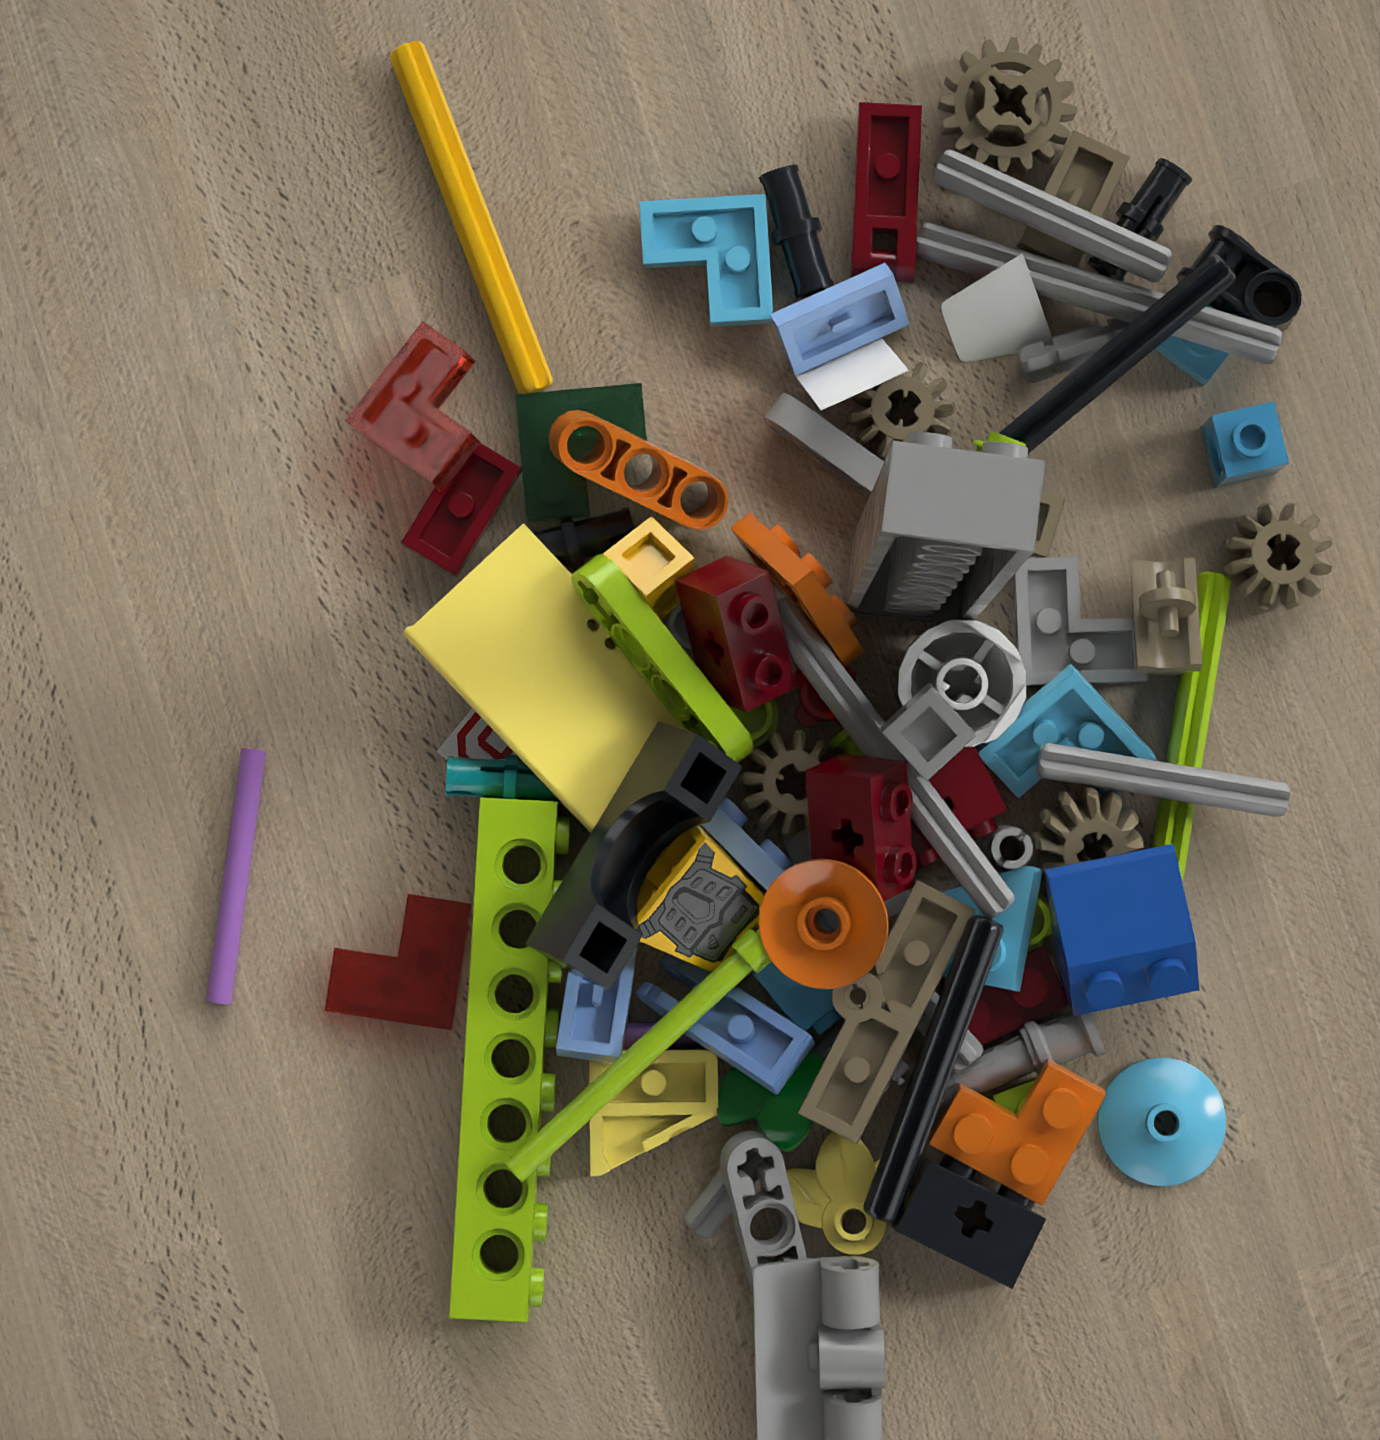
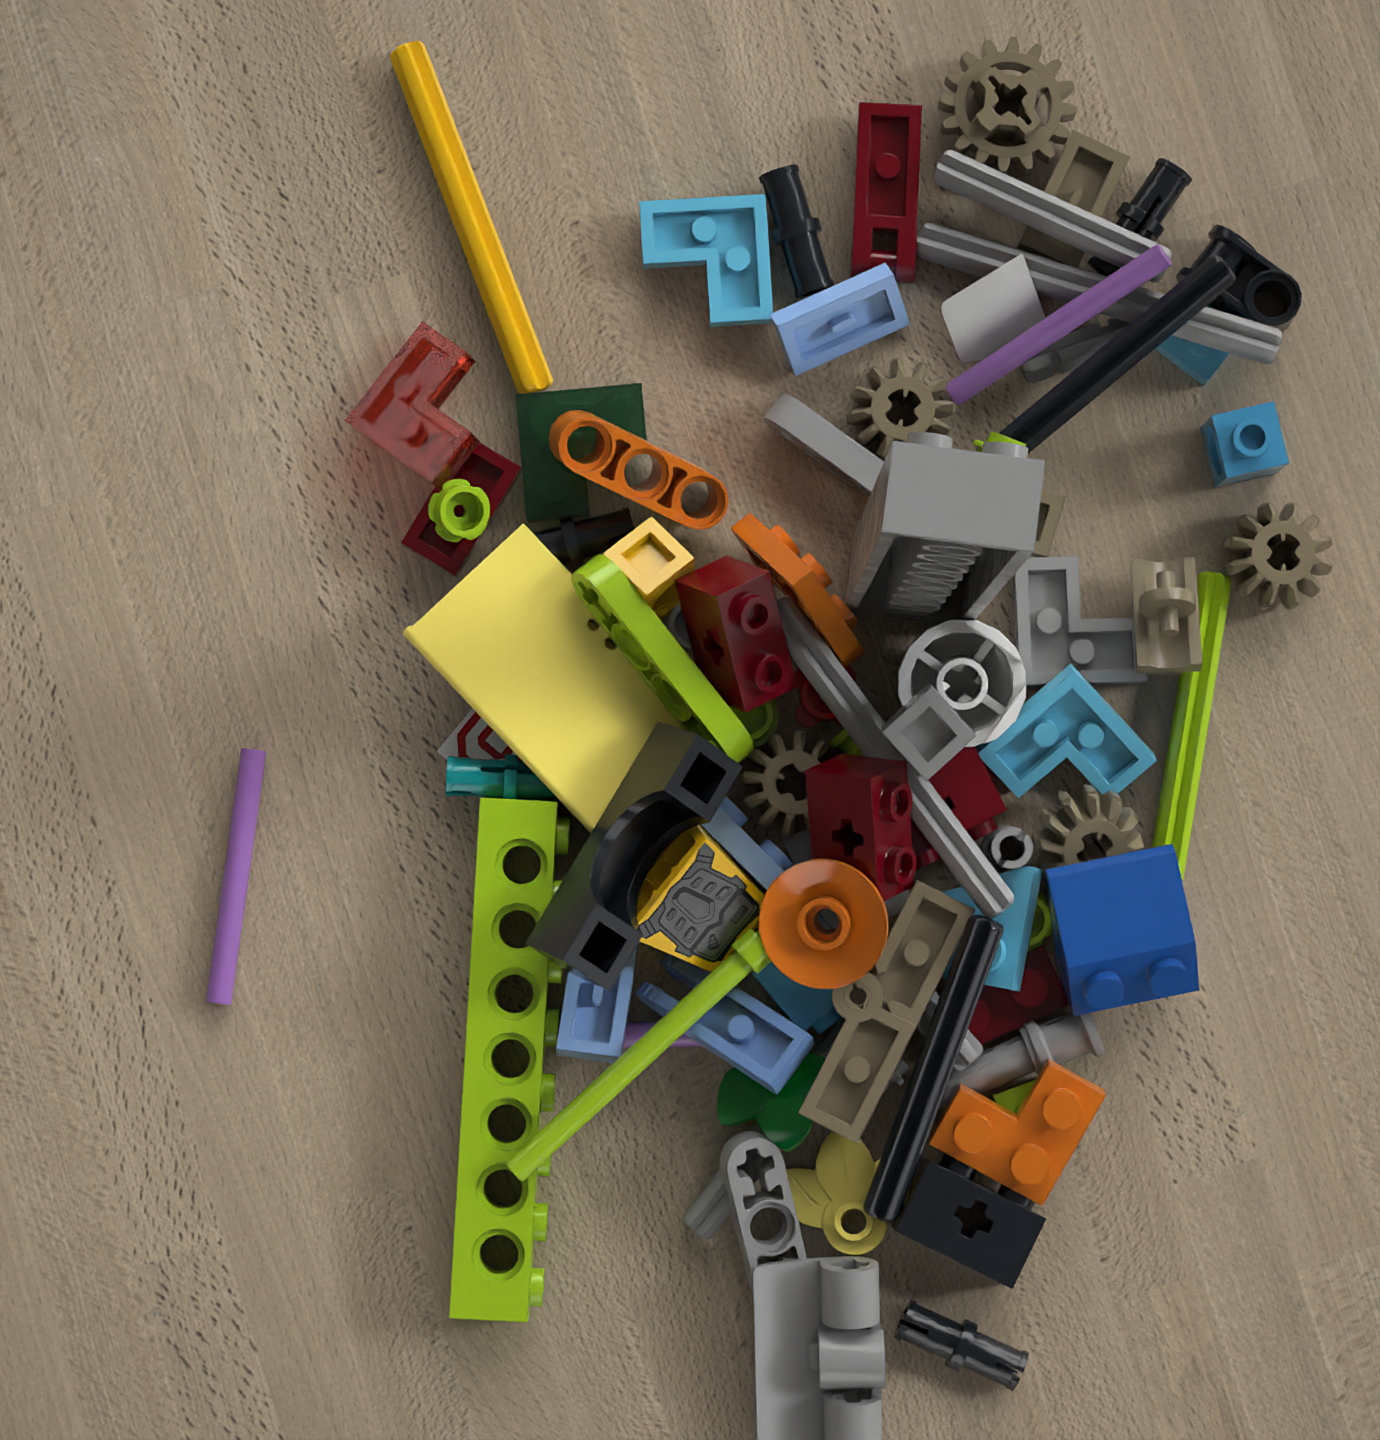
(416, 985): clear red plate -> none
(475, 515): none -> lime plate
(656, 1106): light yellow wing -> none
(851, 373): white sticker -> none
(961, 1345): none -> black pin
(1058, 324): none -> medium lavender bar
(1129, 1116): medium azure dish -> none
(1163, 780): light grey axle -> none

